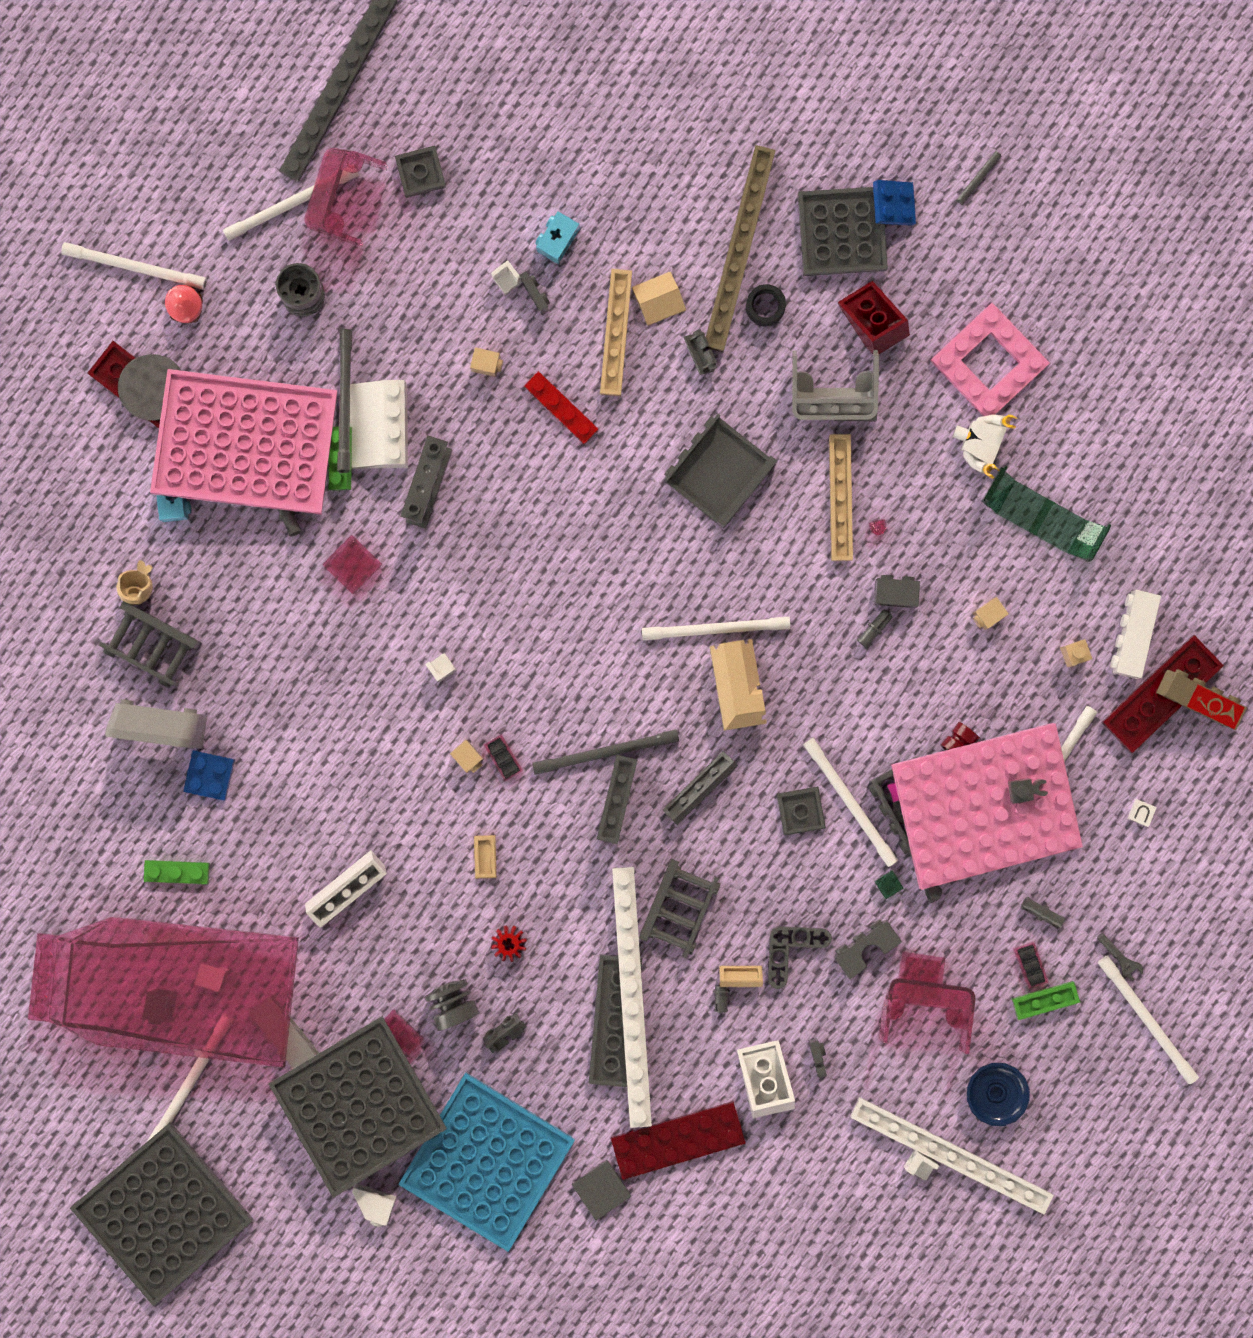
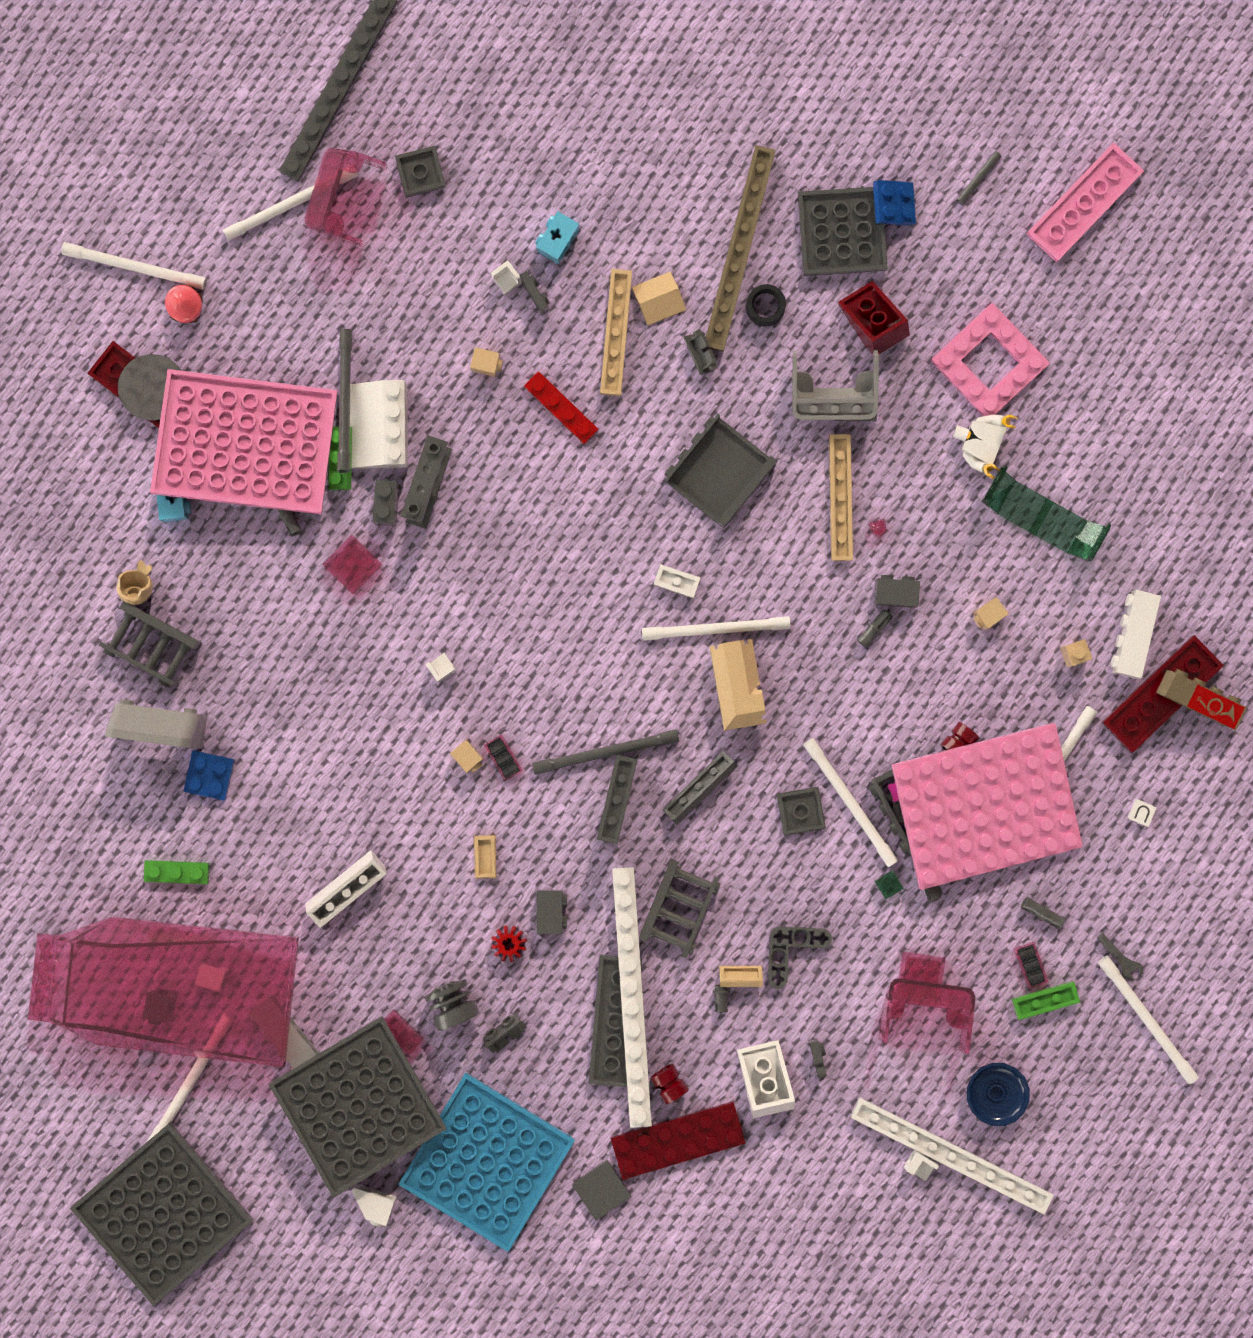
(295, 279): dark grey wheel -> none
(385, 502): none -> dark grey brick
(550, 911): none -> dark grey brick
(669, 1083): none -> dark red wheel
(676, 581): none -> white plate
(850, 956): dark grey arch -> none
(1023, 790): dark grey plate -> none
(1085, 202): none -> bright pink plate

